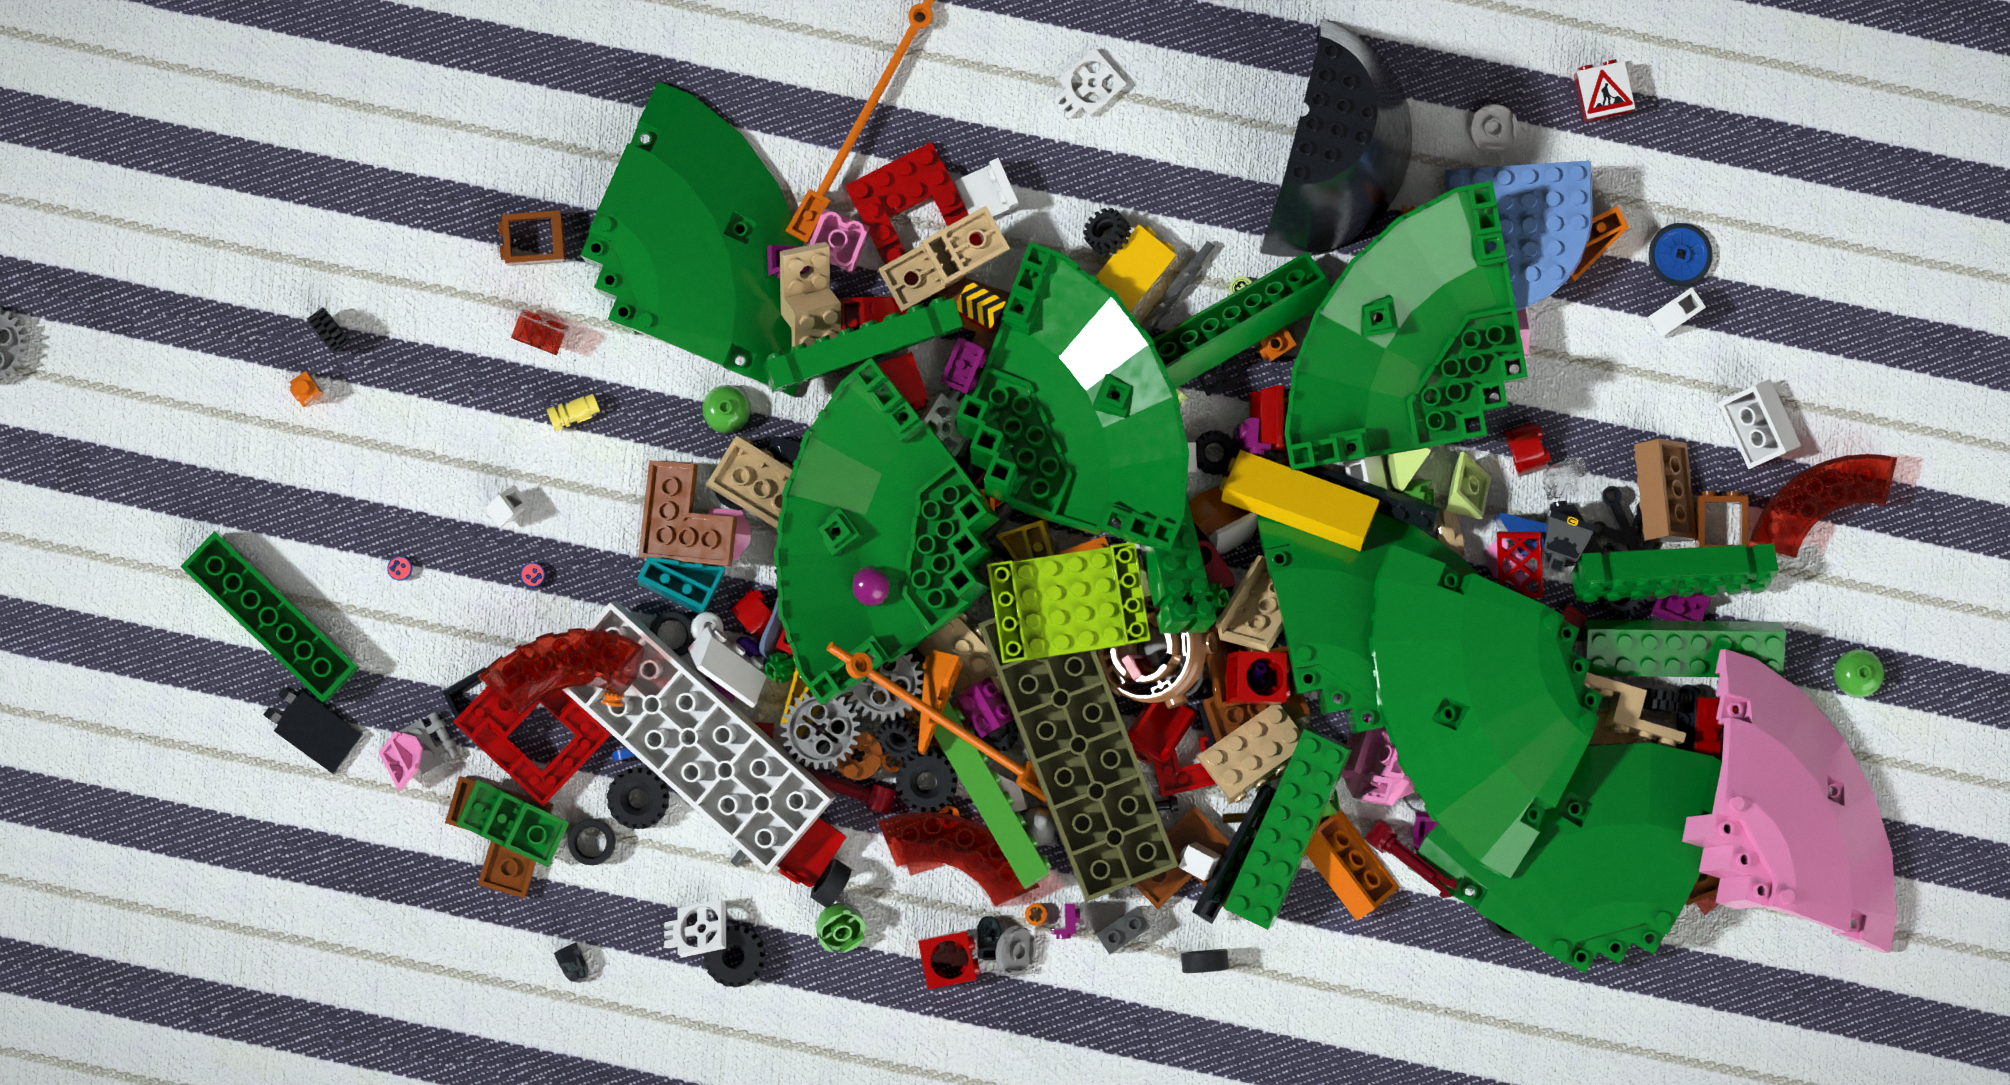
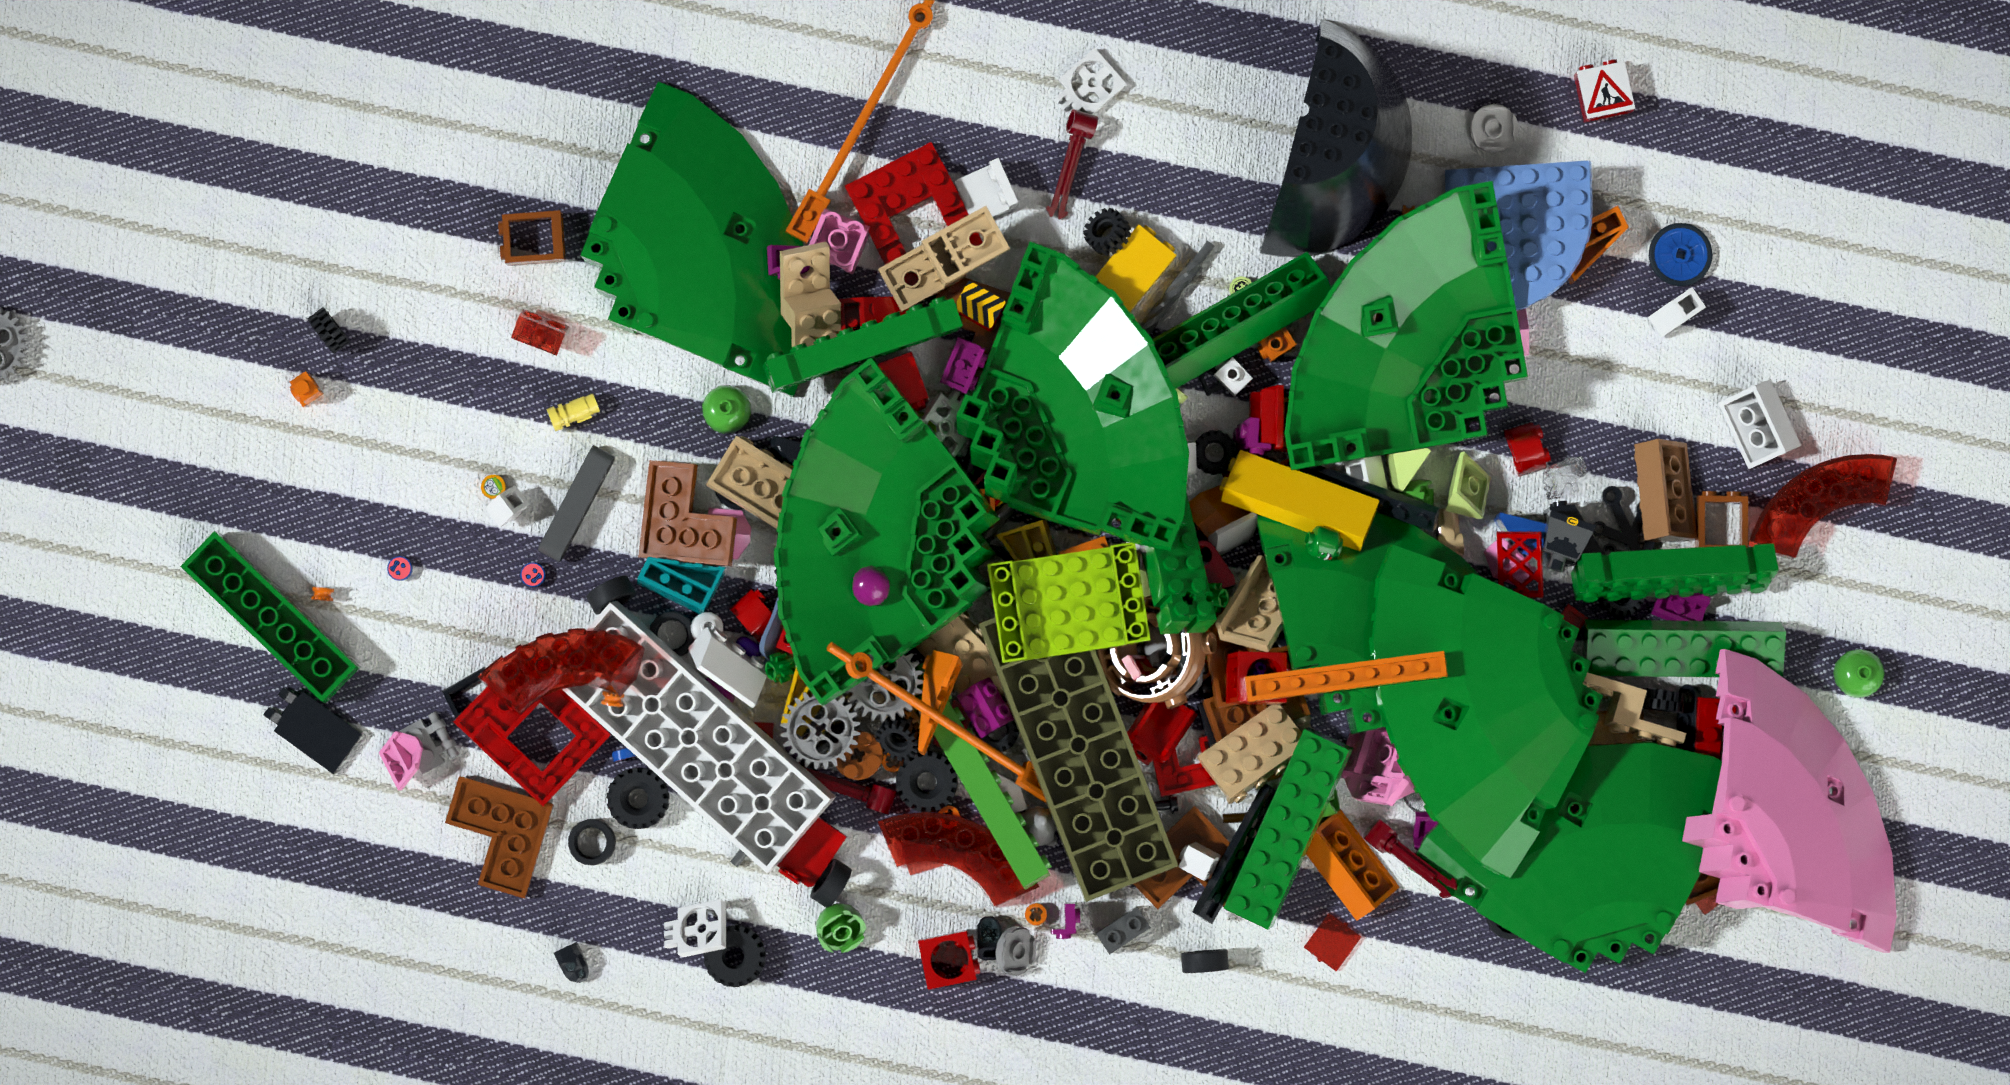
(322, 594): none -> orange bush
(493, 486): none -> tile
(512, 823): green slope -> none
(576, 503): none -> dark grey beam
(613, 590): none -> black tyre
(1081, 126): none -> dark red piece
(1232, 376): none -> white brick
(1323, 543): none -> green head
(1332, 942): none -> clear red piece
(1346, 676): none -> orange plate

